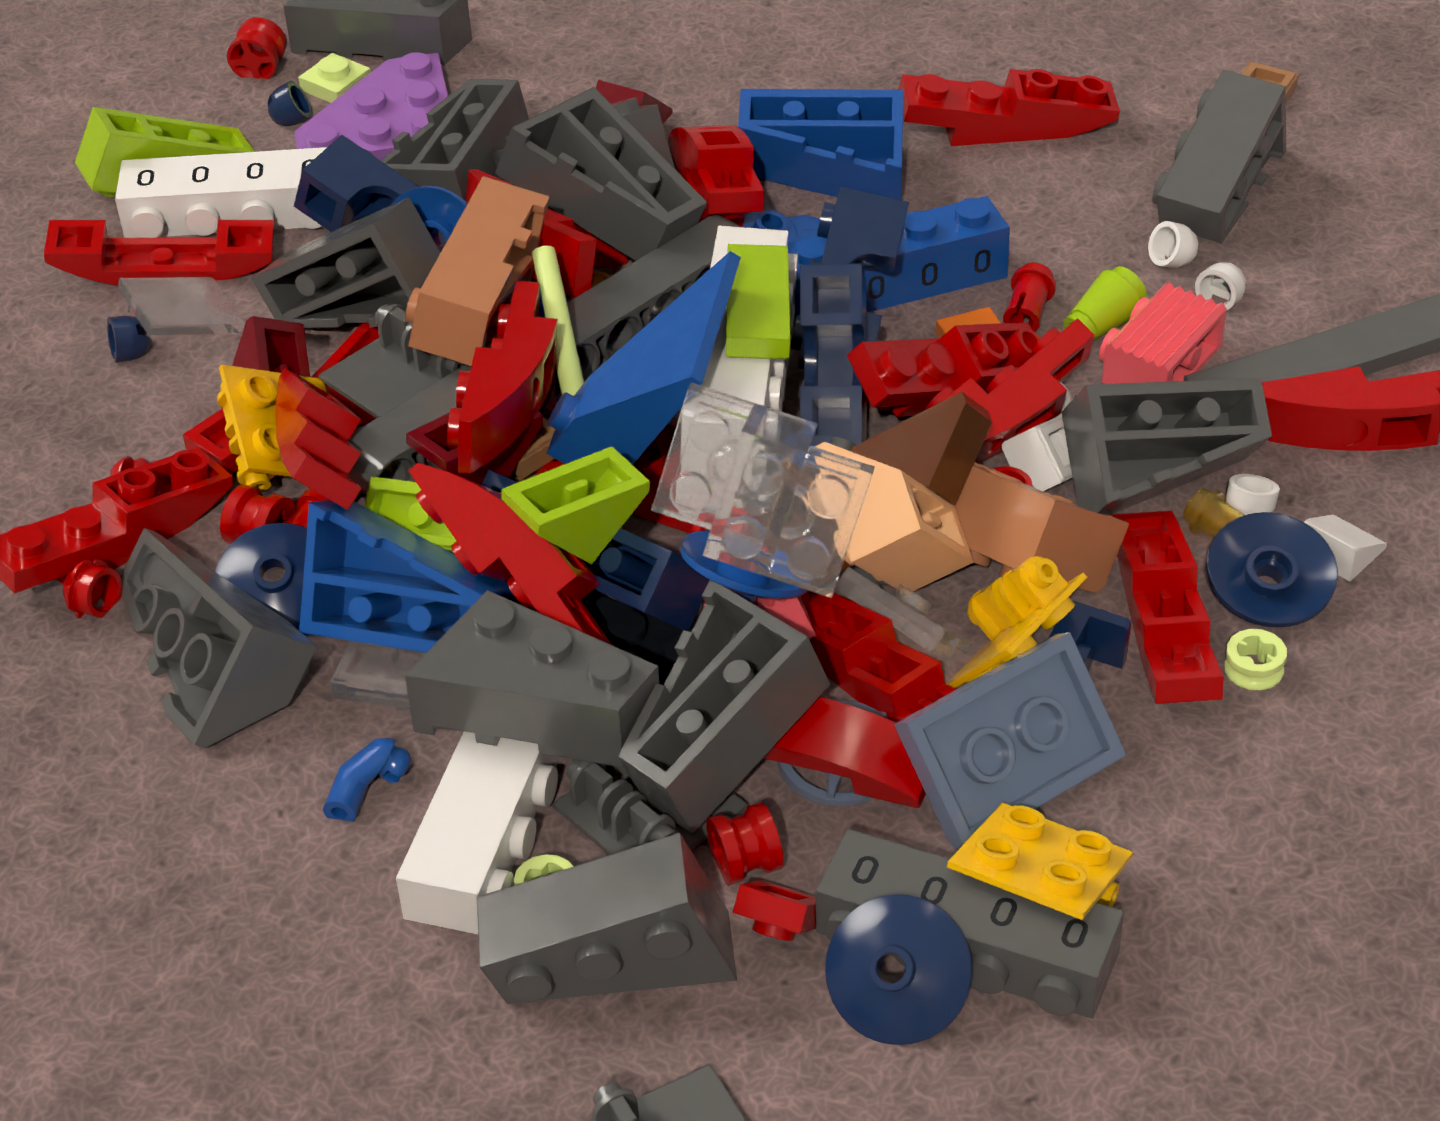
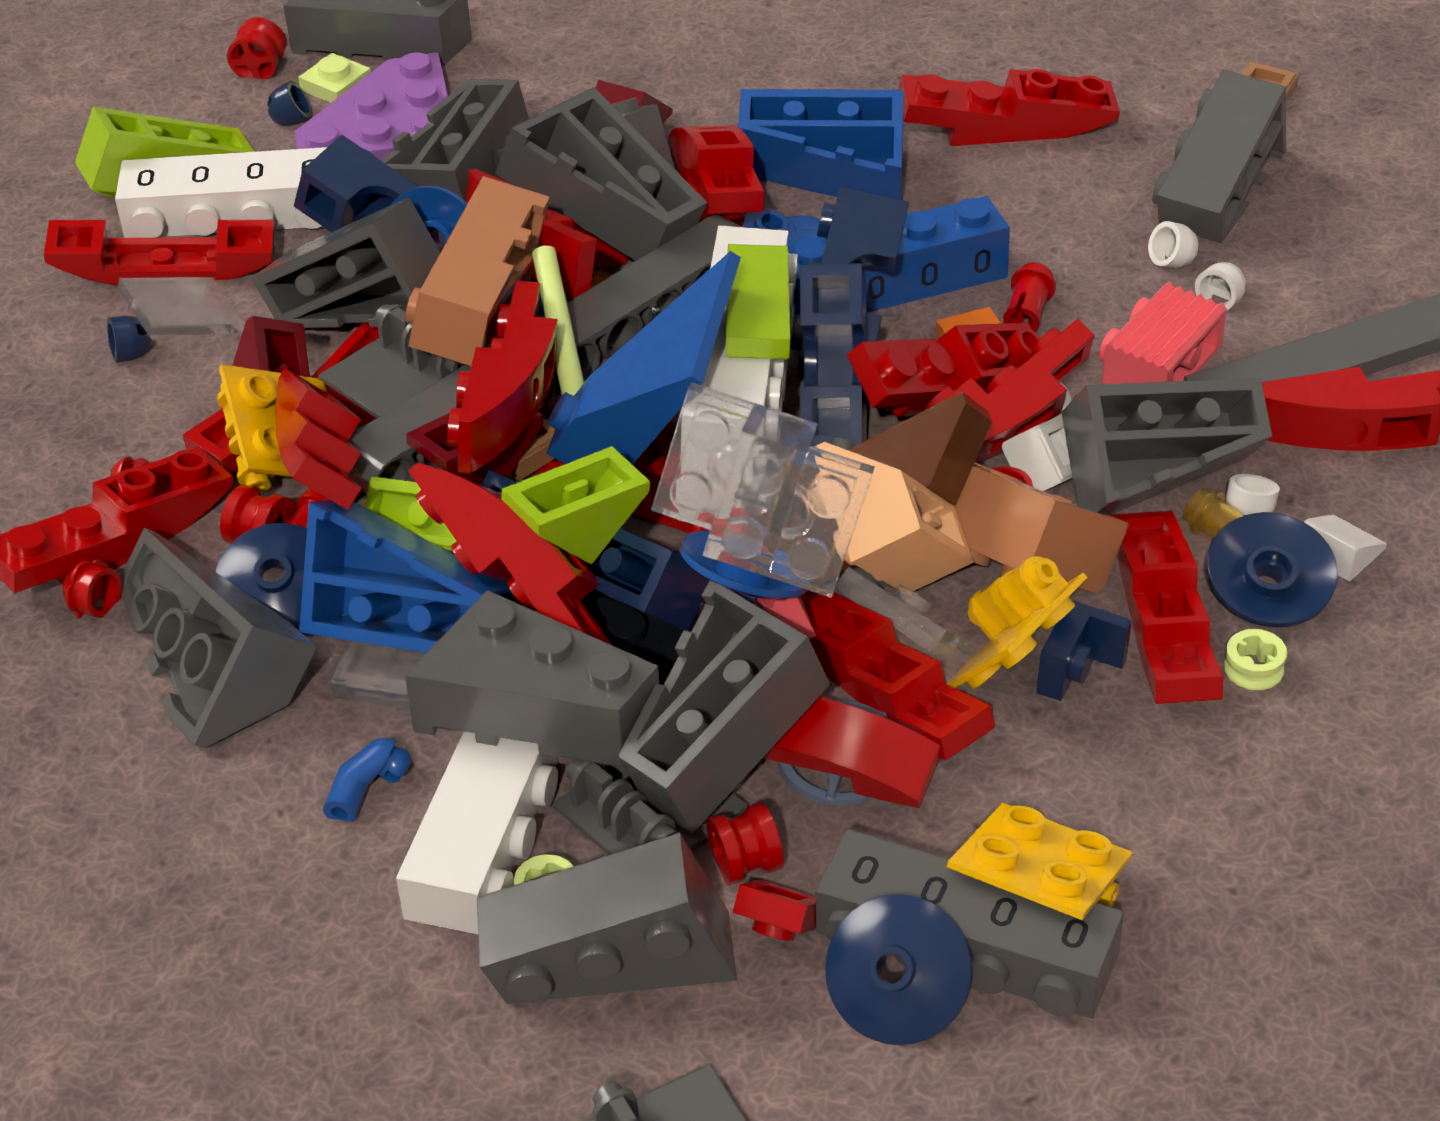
(1010, 737): sand blue plate -> none
(1108, 301): lime cone -> none

